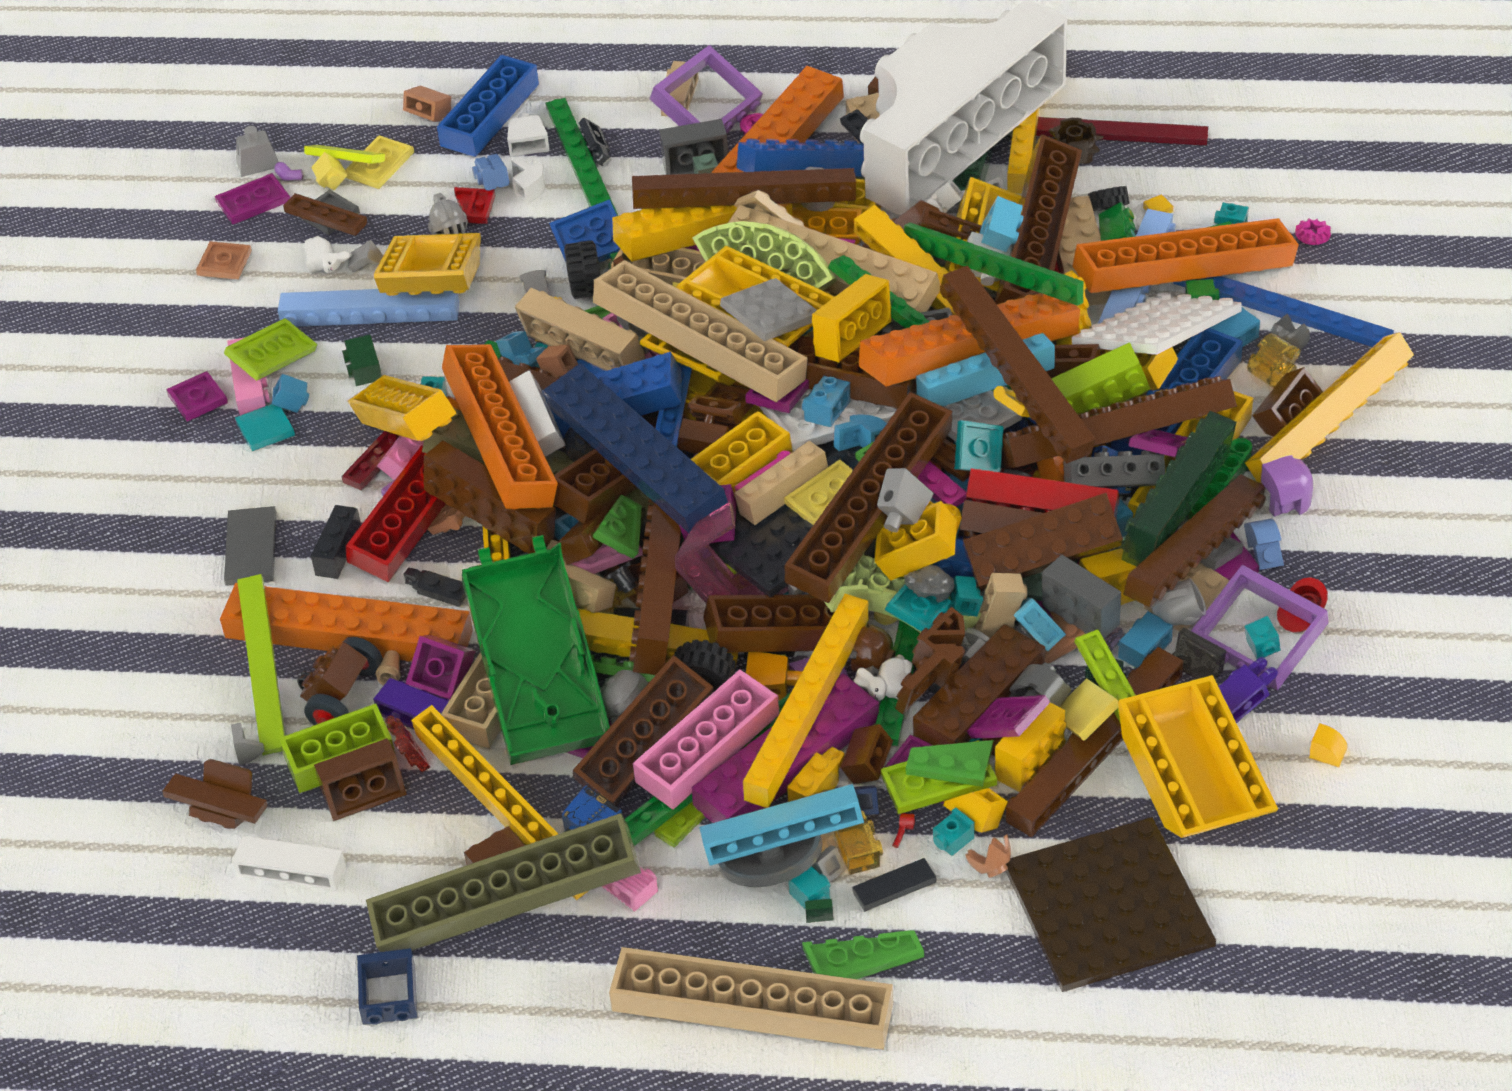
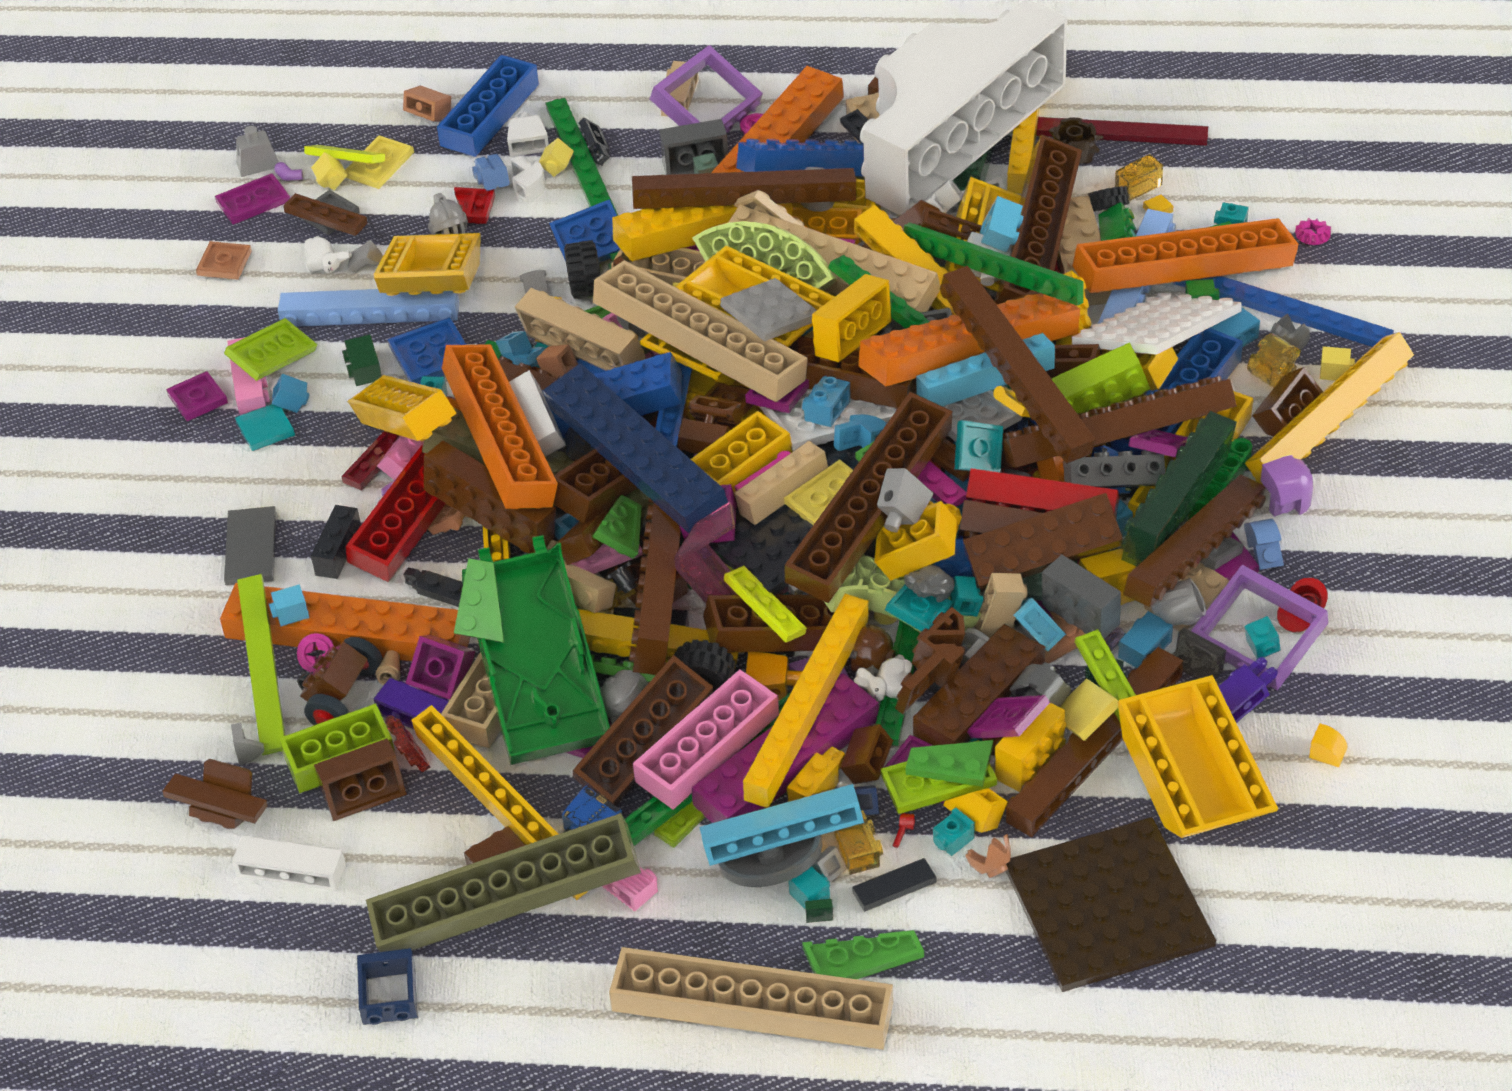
(289, 605): none -> medium azure brick
(308, 646): none -> dark pink gear
(423, 349): none -> blue plate
(479, 603): none -> bright green wing
(556, 157): none -> light yellow brick
(765, 604): none -> neon yellow tile
(1140, 176): none -> clear yellow brick
(1335, 362): none -> light yellow brick

